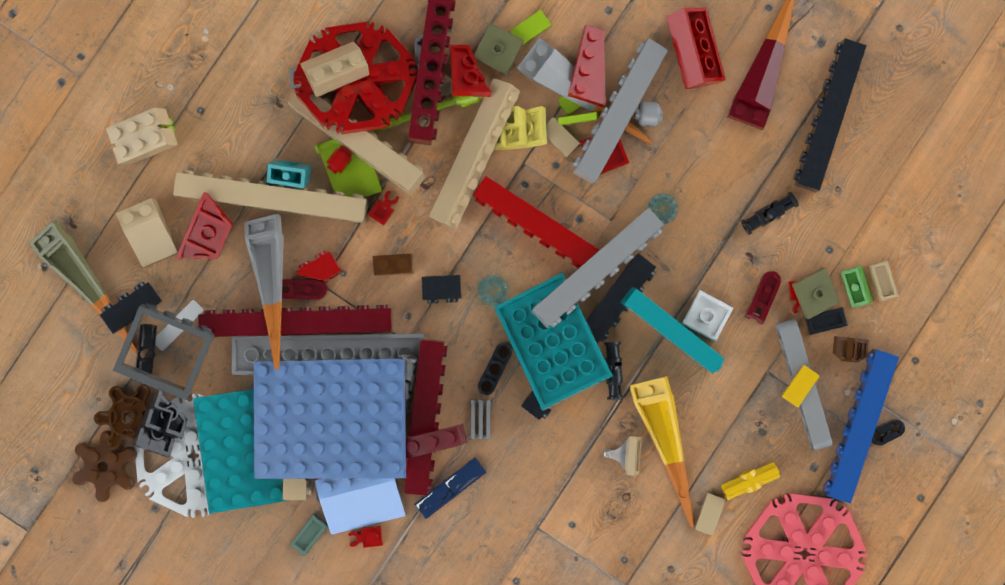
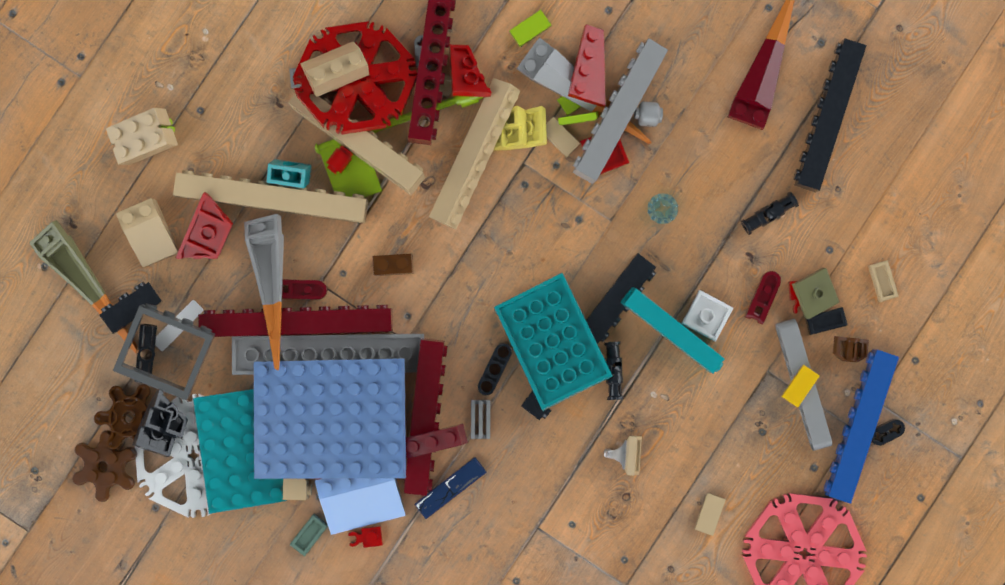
(322, 268): red slope -> none
(382, 210): red plate -> none
(410, 361): light grey piece -> none
(441, 287): black brick -> none
(484, 286): clear light blue gear -> none
(498, 49): olive plate -> none
(534, 222): red brick -> none
(597, 268): light grey brick -> none
(659, 415): yellow plate -> none
(695, 47): red slope -> none
(750, 480): yellow piece -> none
(857, 286): bright green slope -> none

